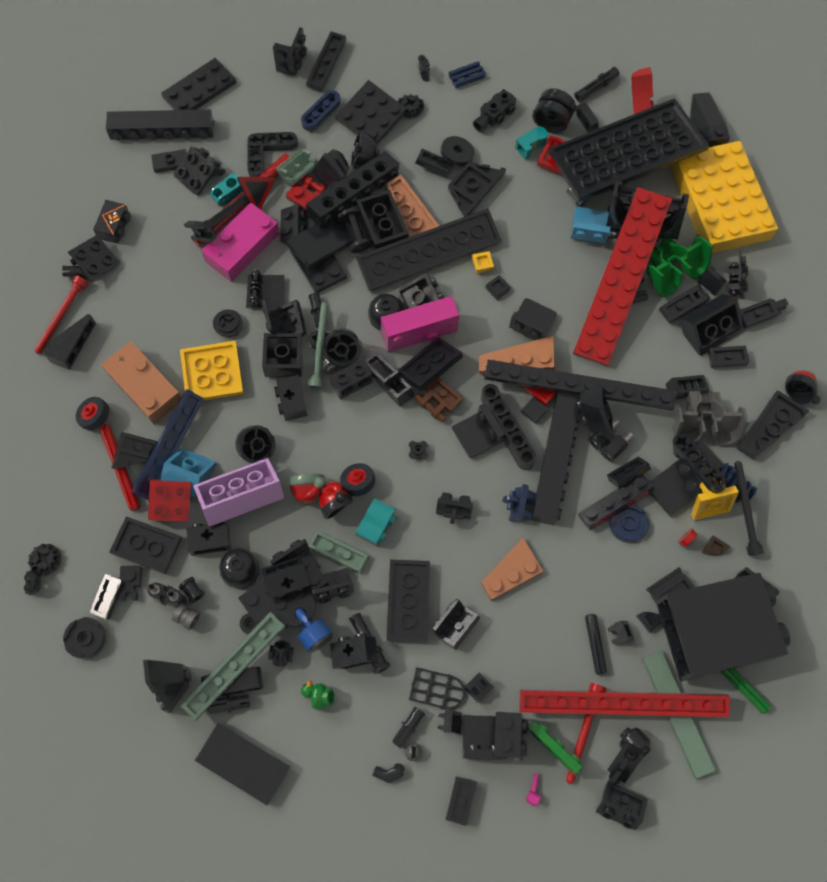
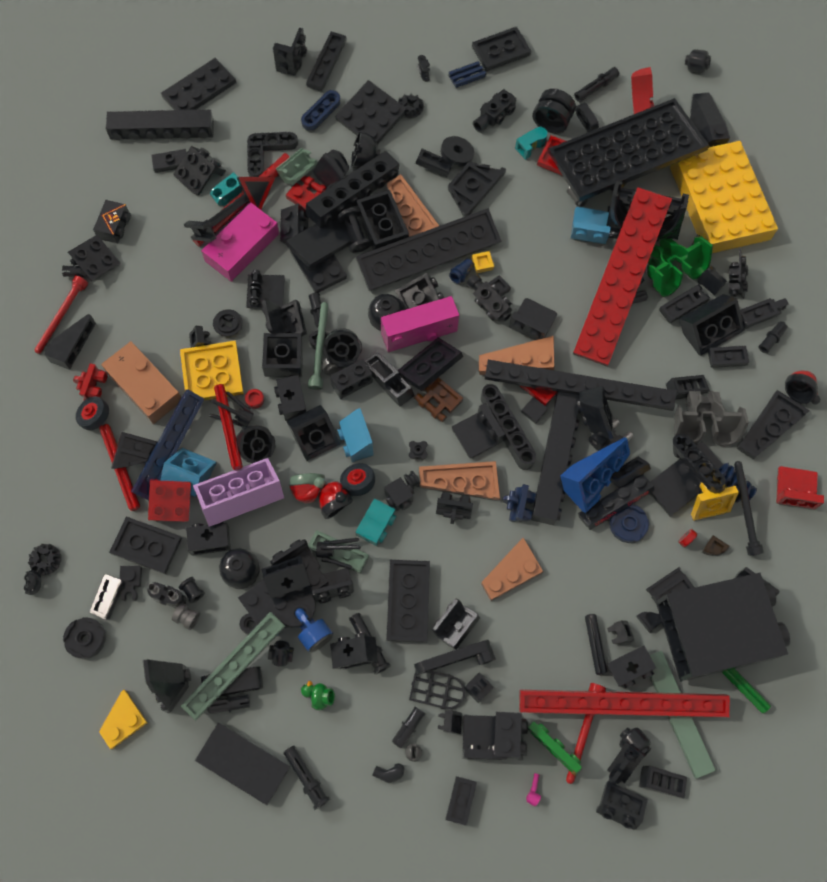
(87, 382): none -> red hips
(122, 721): none -> yellow wing
(197, 337): none -> black tile
(228, 428): none -> red axle
(242, 415): none -> black plant
(254, 398): none -> red tile
(310, 788): none -> black pin
(313, 432): none -> black slope
(327, 548): none -> black plant
(356, 436): none -> dark azure slope
(399, 494): none -> black brick
(412, 479): none -> black bush
(460, 272): none -> dark blue cone
(466, 479): none -> nougat wing
(482, 651): none -> black beam
(491, 300): none -> black brick
(501, 48): none -> black plate
(589, 476): none -> blue wedge
(638, 656): none -> black brick
(649, 781): none -> black slope
(698, 61): none -> black head
(773, 337): none -> black axle
(798, 488): none -> red bracket

